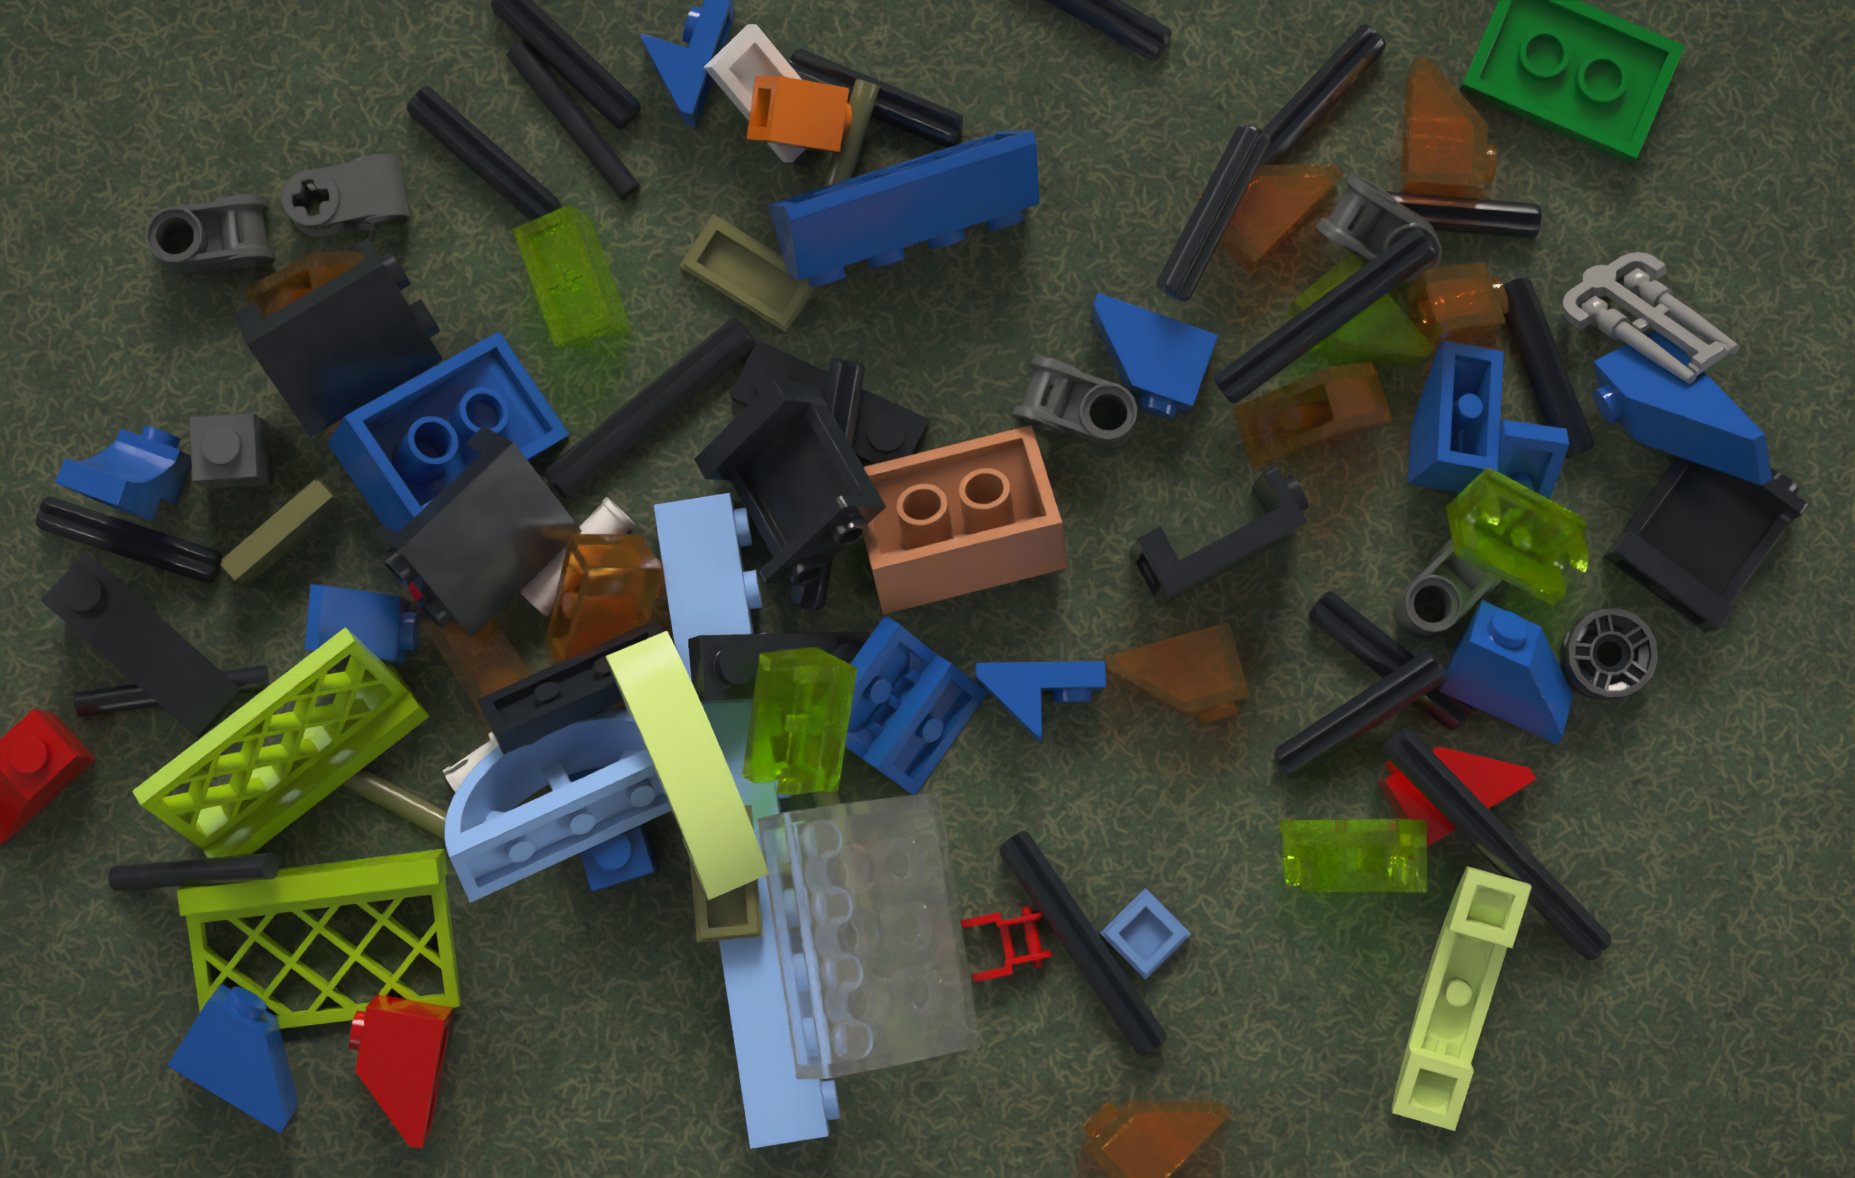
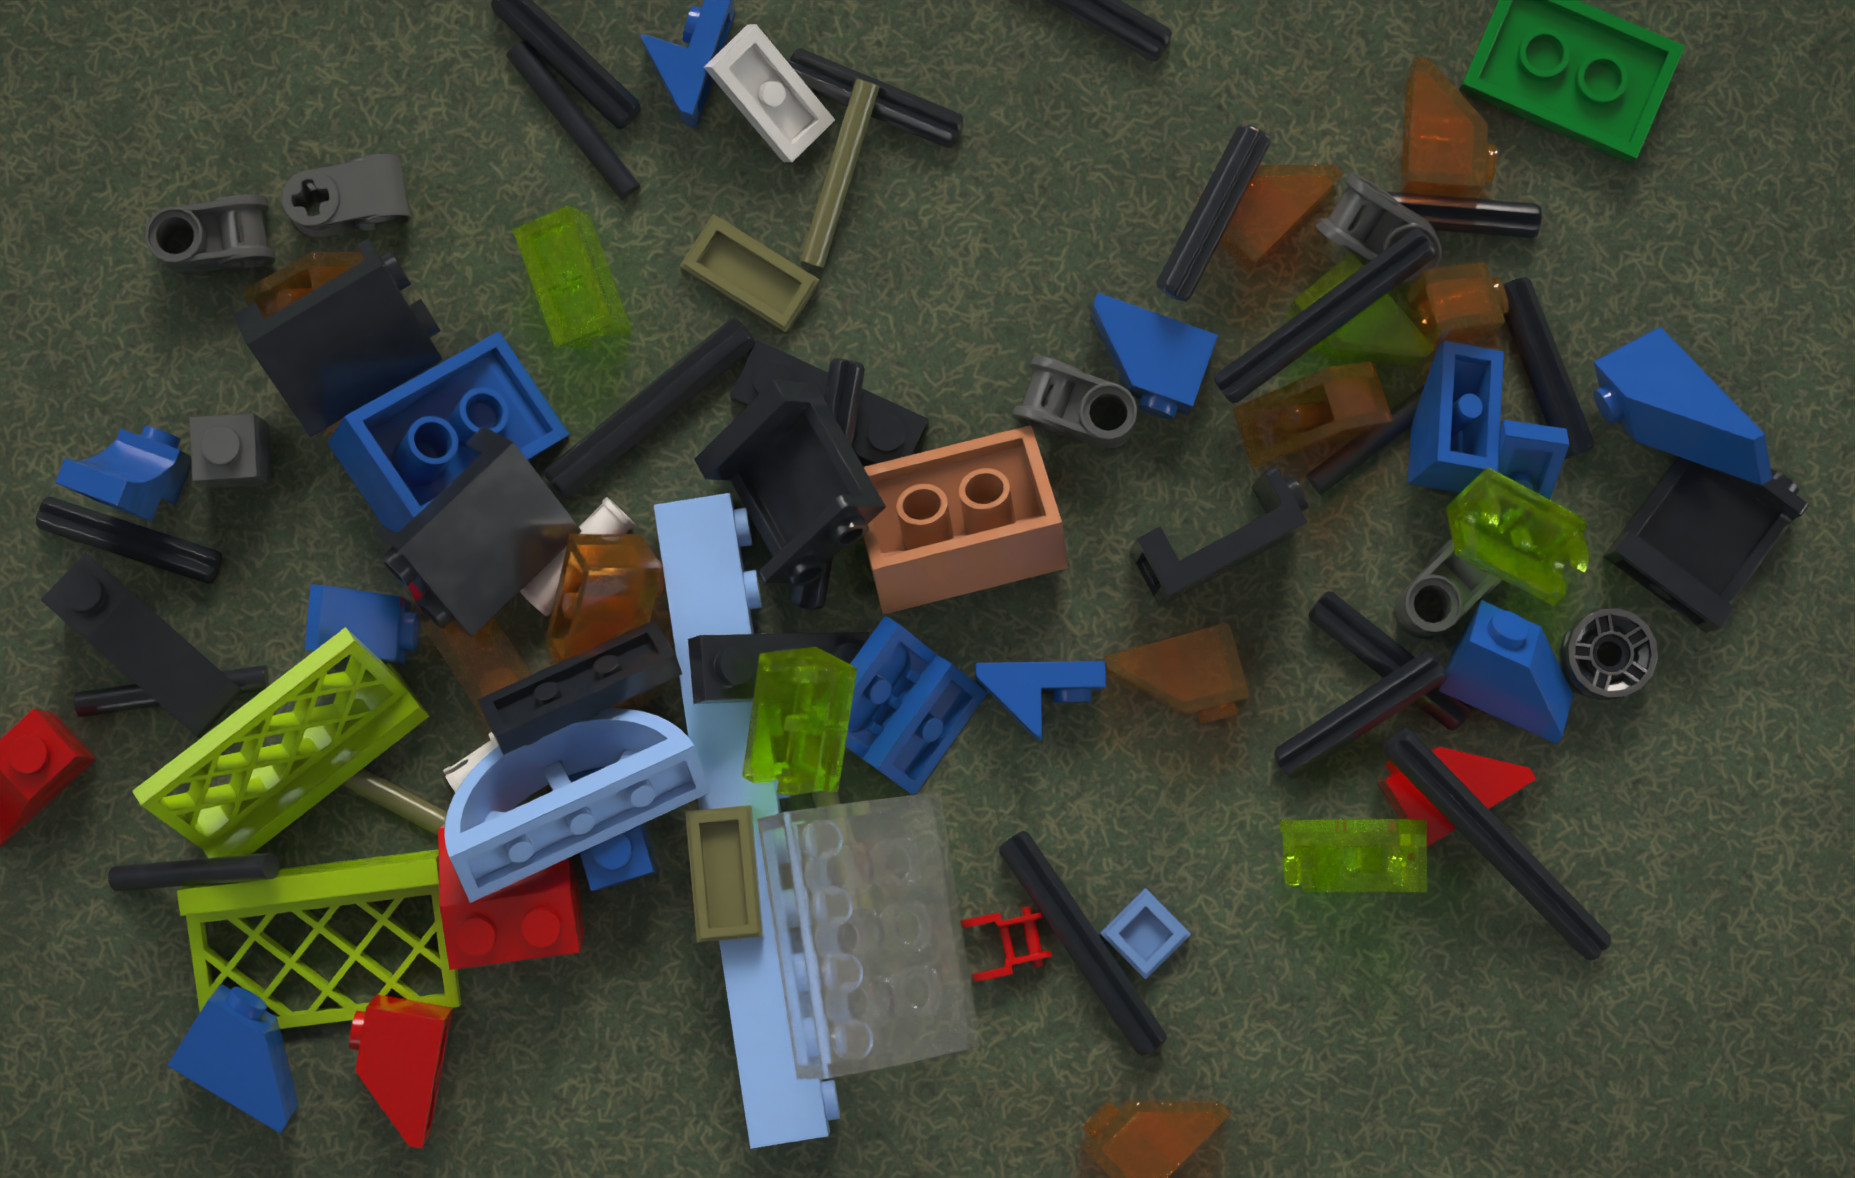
(281, 532): olive tile -> none
(481, 154): black axle -> none
(516, 923): none -> red slope
(688, 764): yellowish green slope -> none
(799, 113): orange brick -> none
(906, 205): blue slope -> none
(1322, 92): black axle -> none
(1364, 446): none -> black bar
(1457, 996): yellowish green slope -> none
(1651, 311): light grey piece -> none

